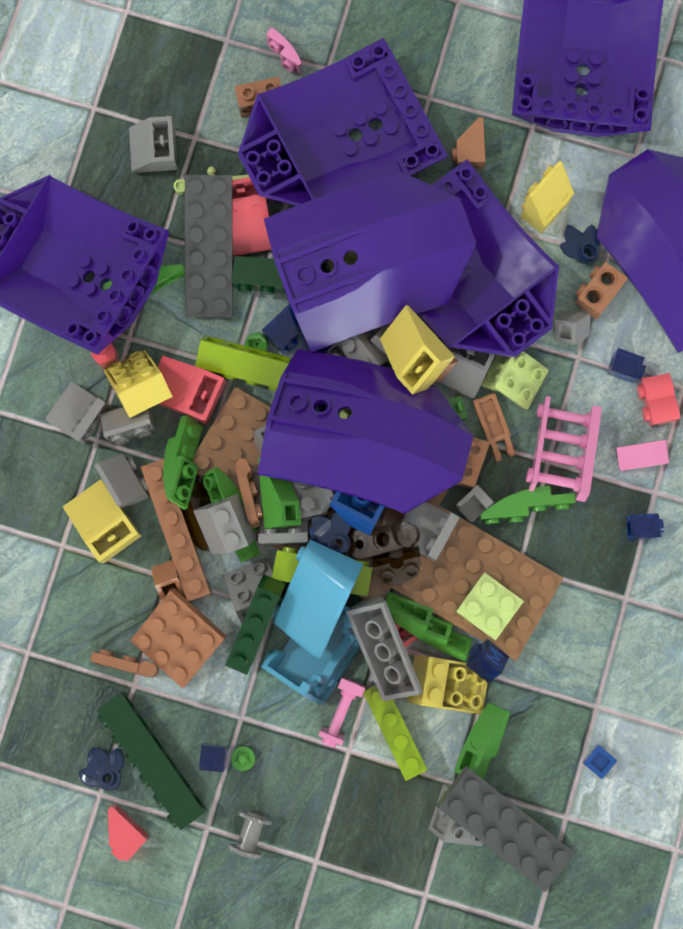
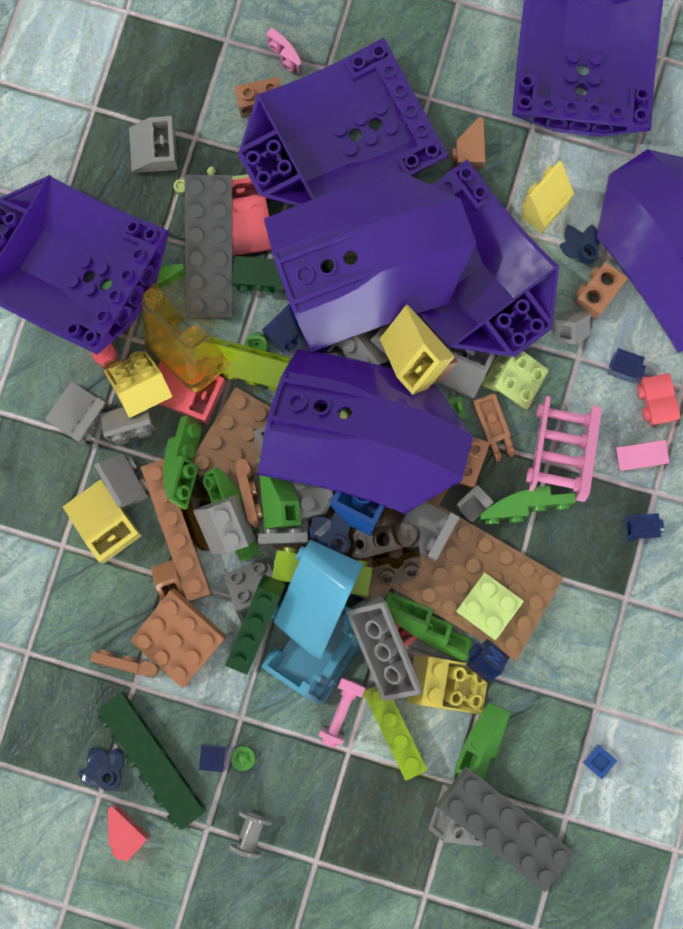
(189, 354): none -> clear yellow windscreen

